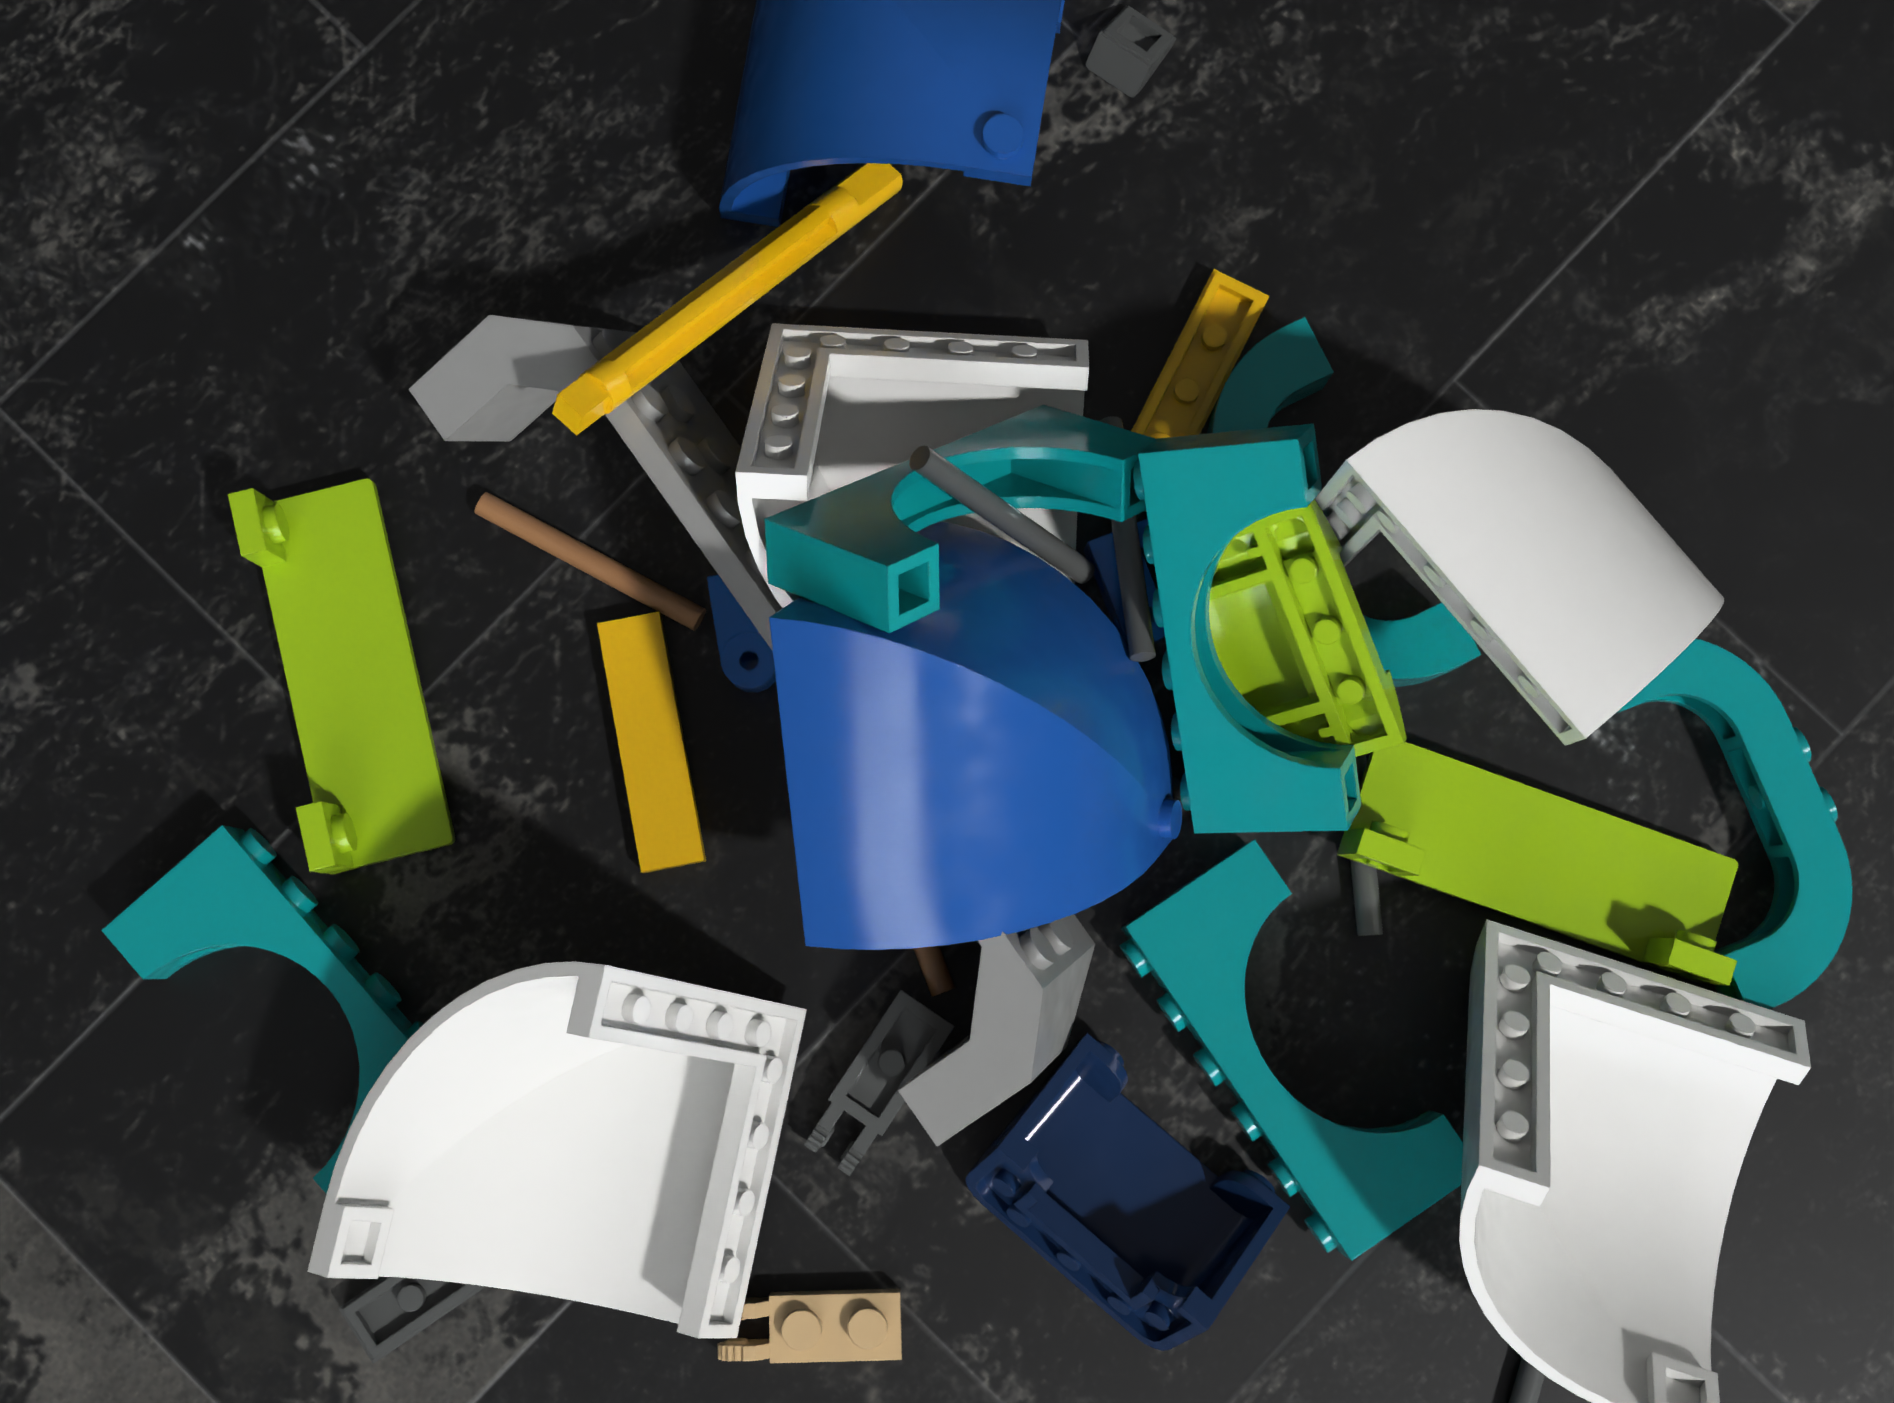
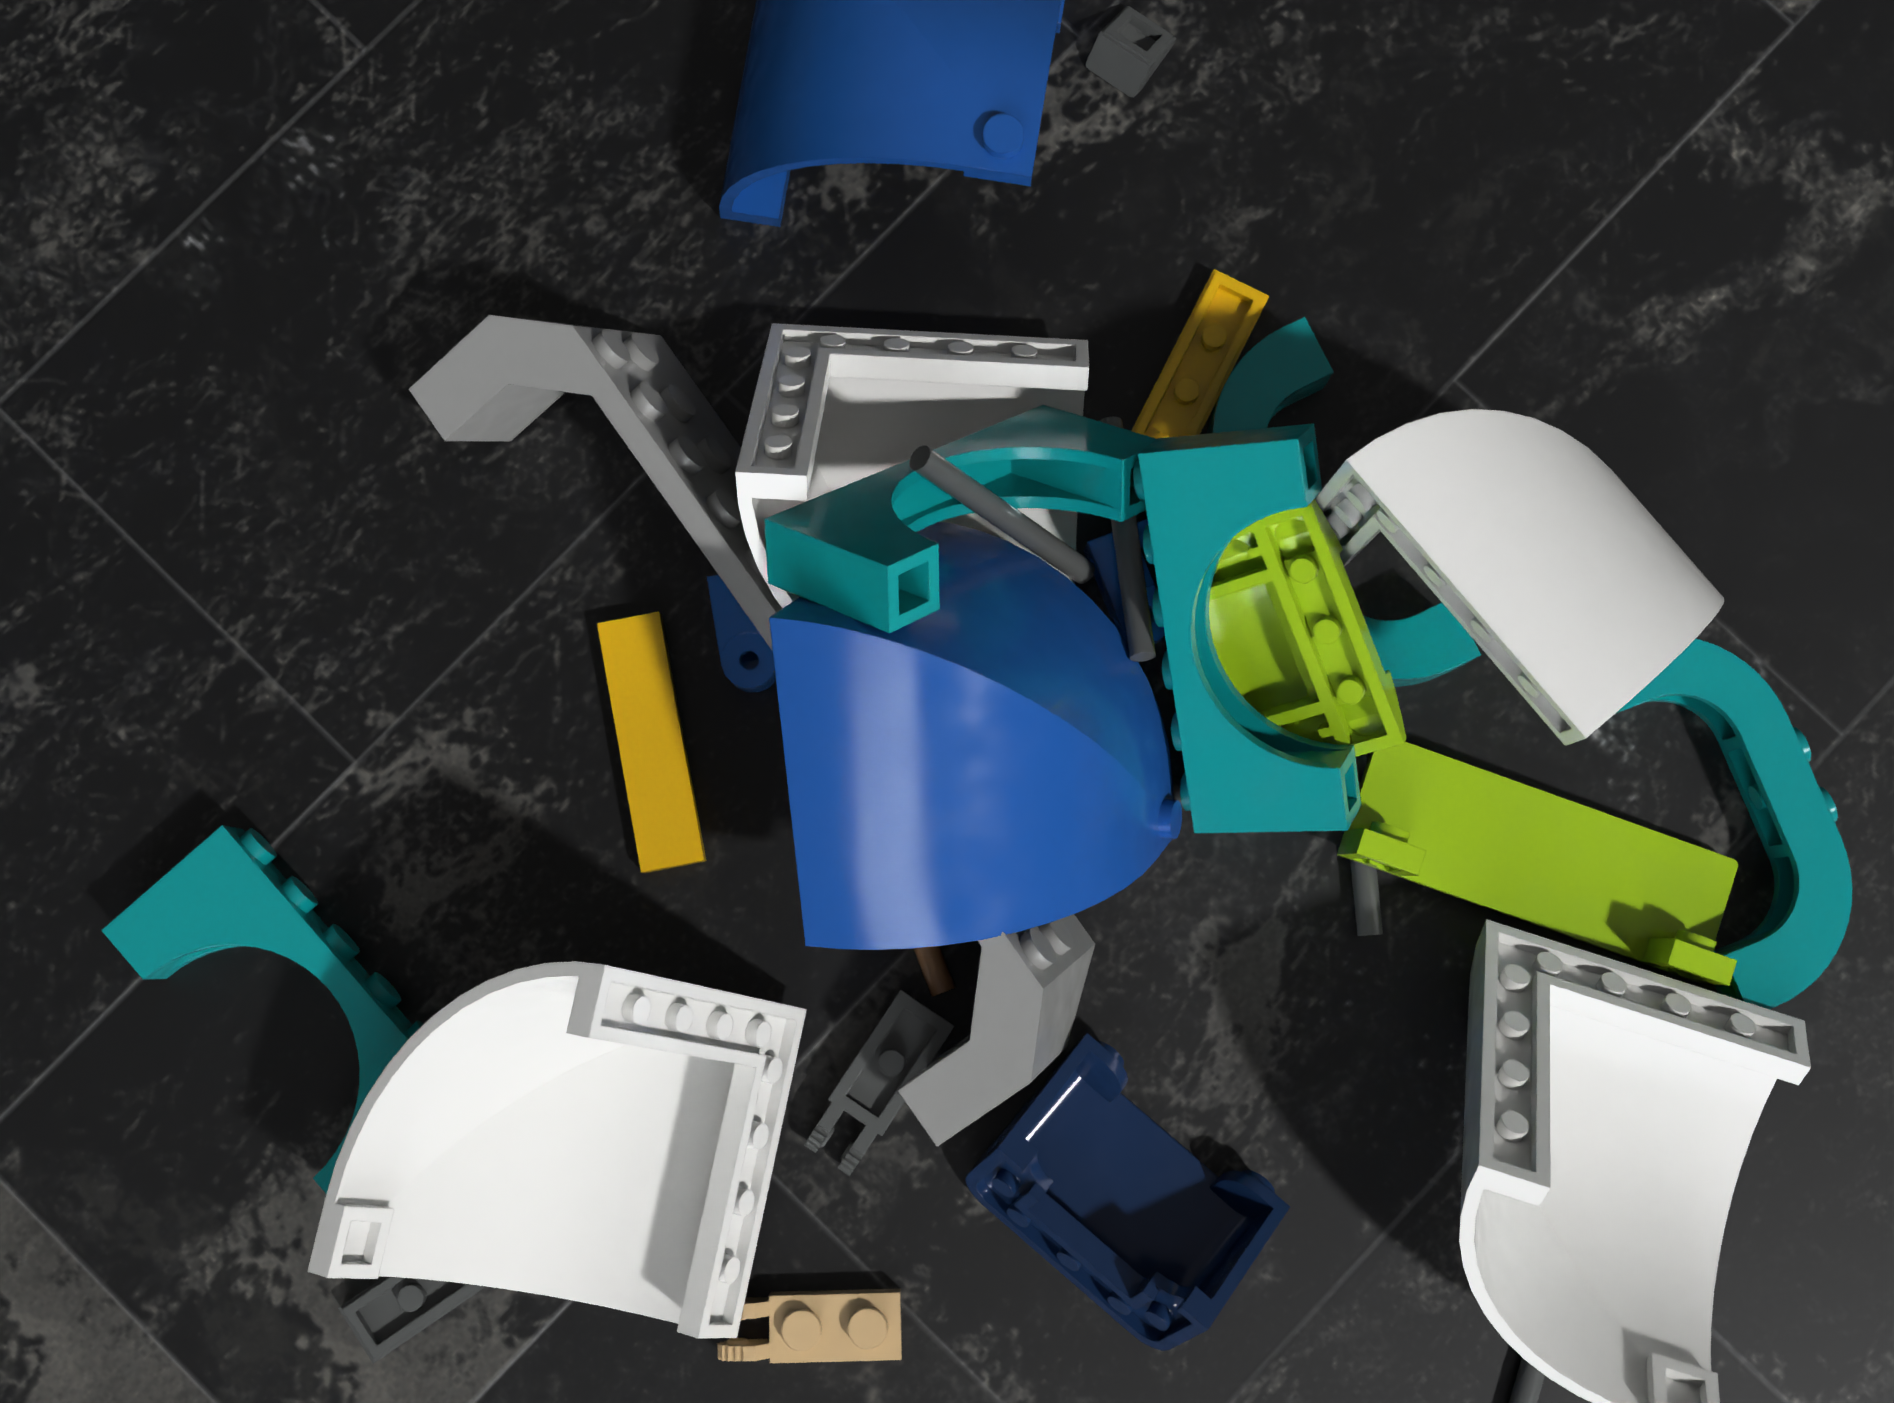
(348, 675): lime bracket -> none
(590, 561): medium nougat bar -> none
(724, 296): yellow piece -> none
(1351, 1177): teal arch -> none

